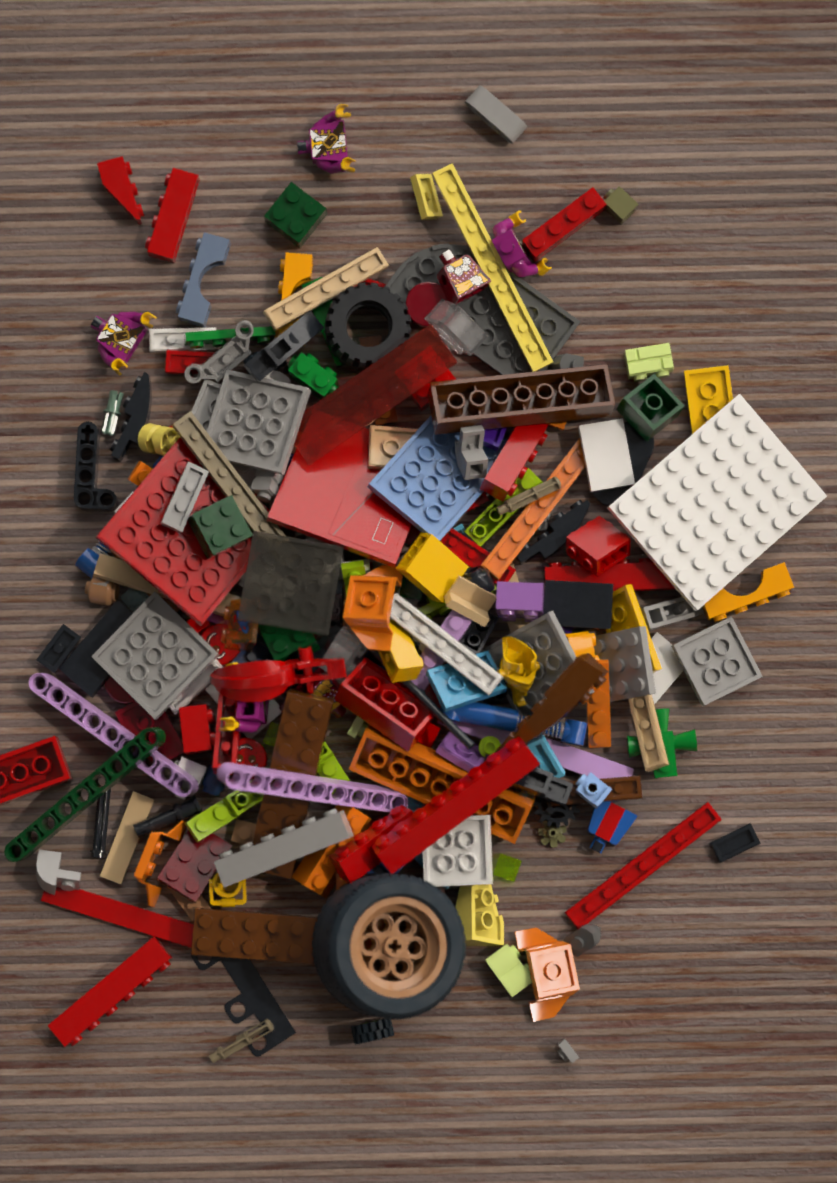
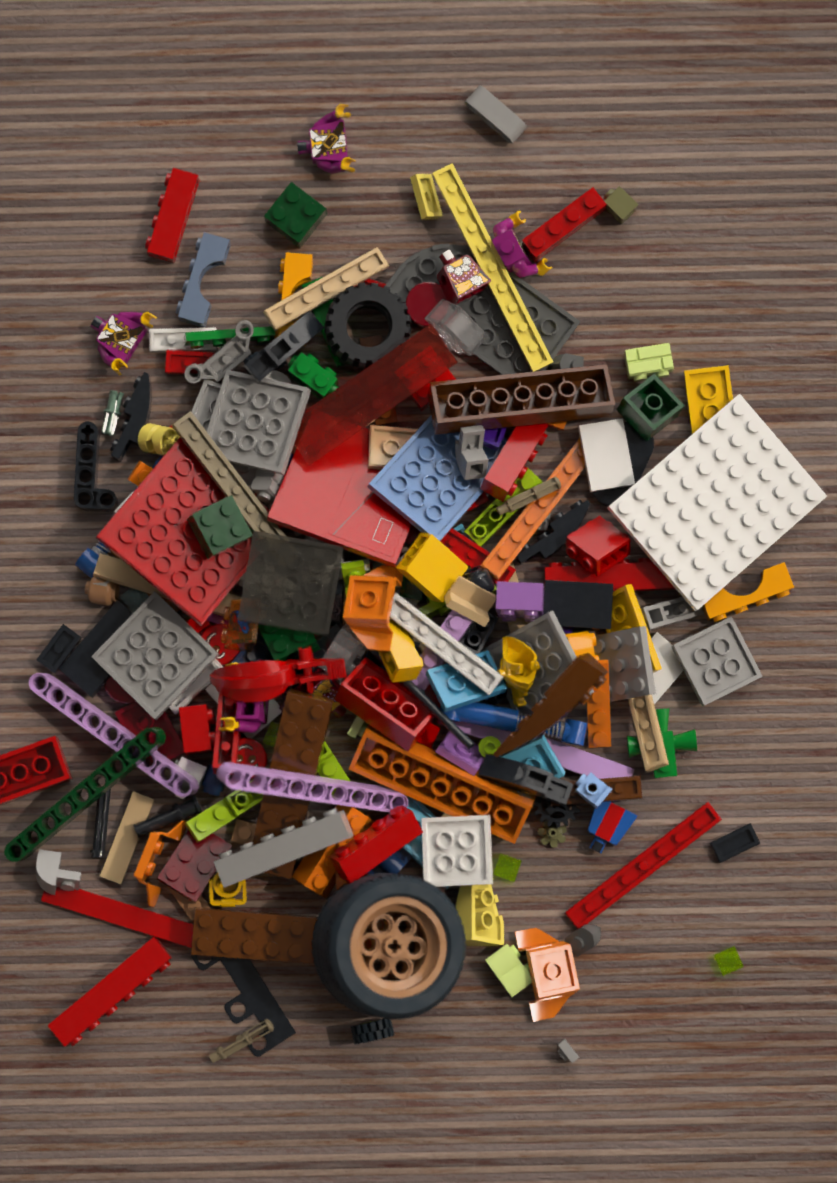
(117, 183): red slope -> none
(184, 497): light grey plate -> none
(455, 804): red brick -> none
(728, 960): none -> clear neon green tile

